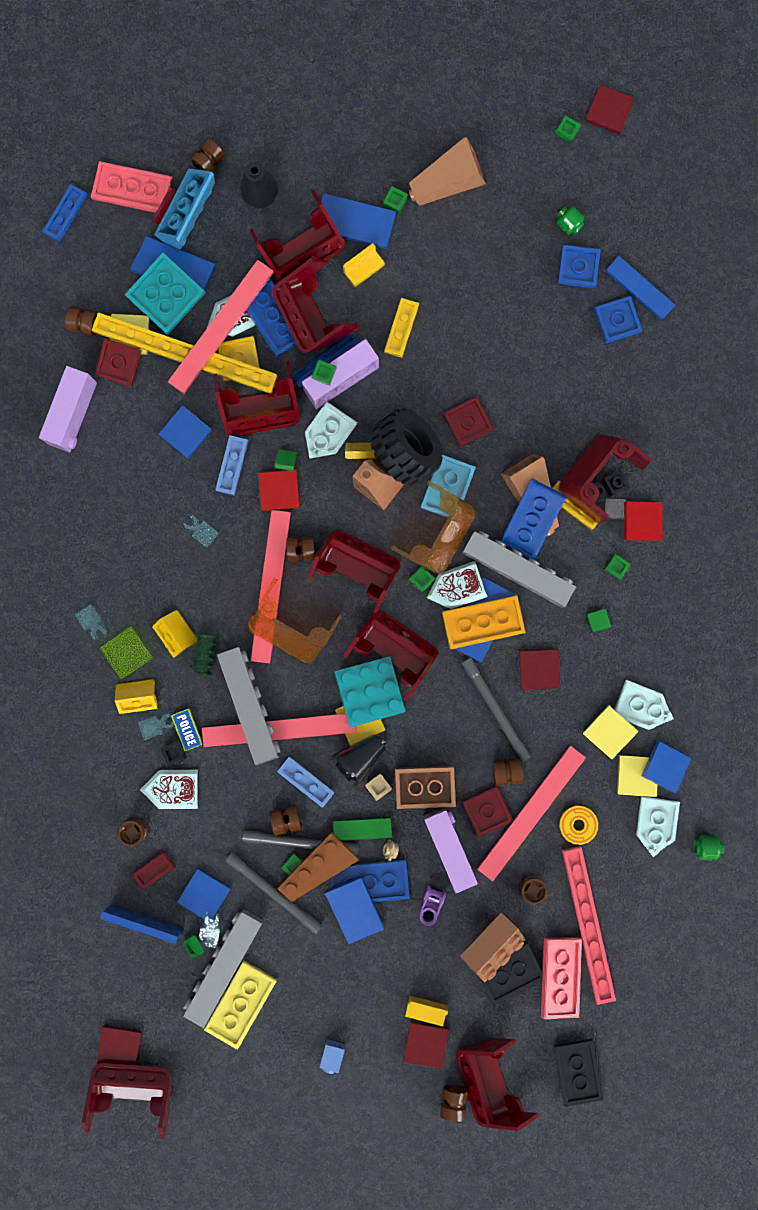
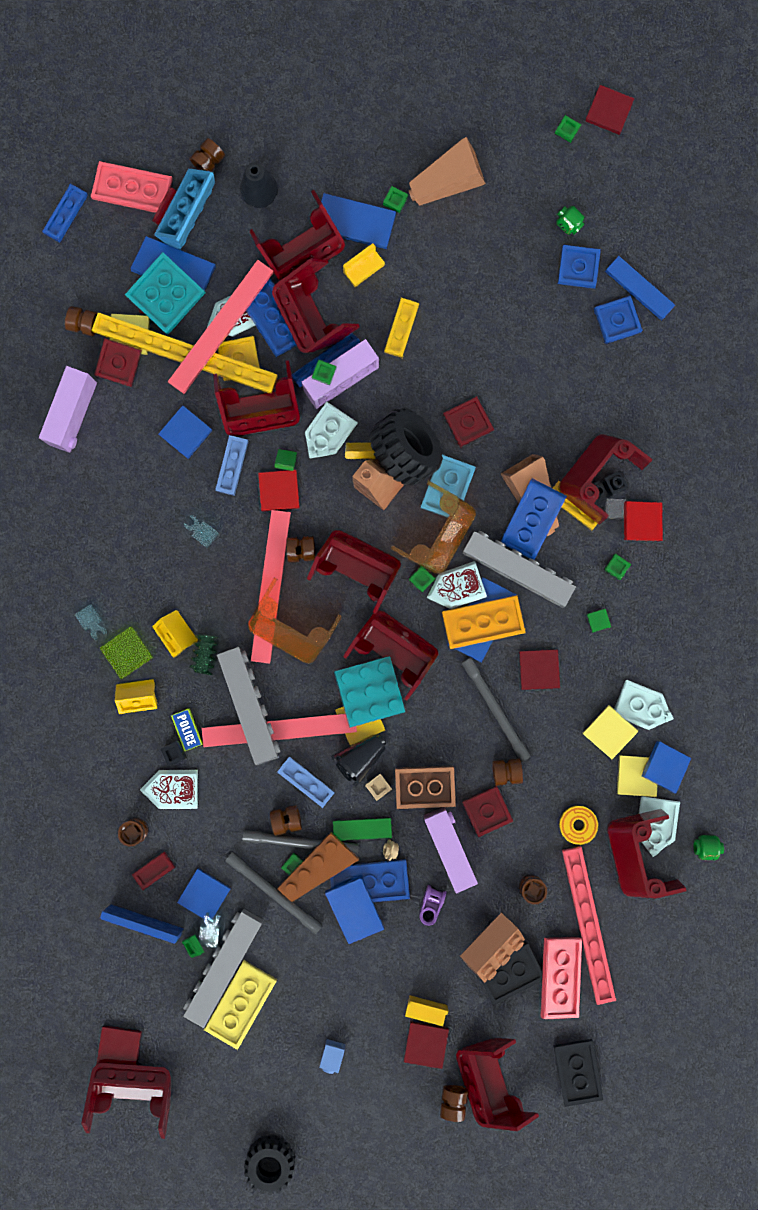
(153, 726): clear light blue plate -> none
(269, 1180): none -> black tyre
(531, 813): coral tile -> none
(624, 841): none -> dark red windscreen

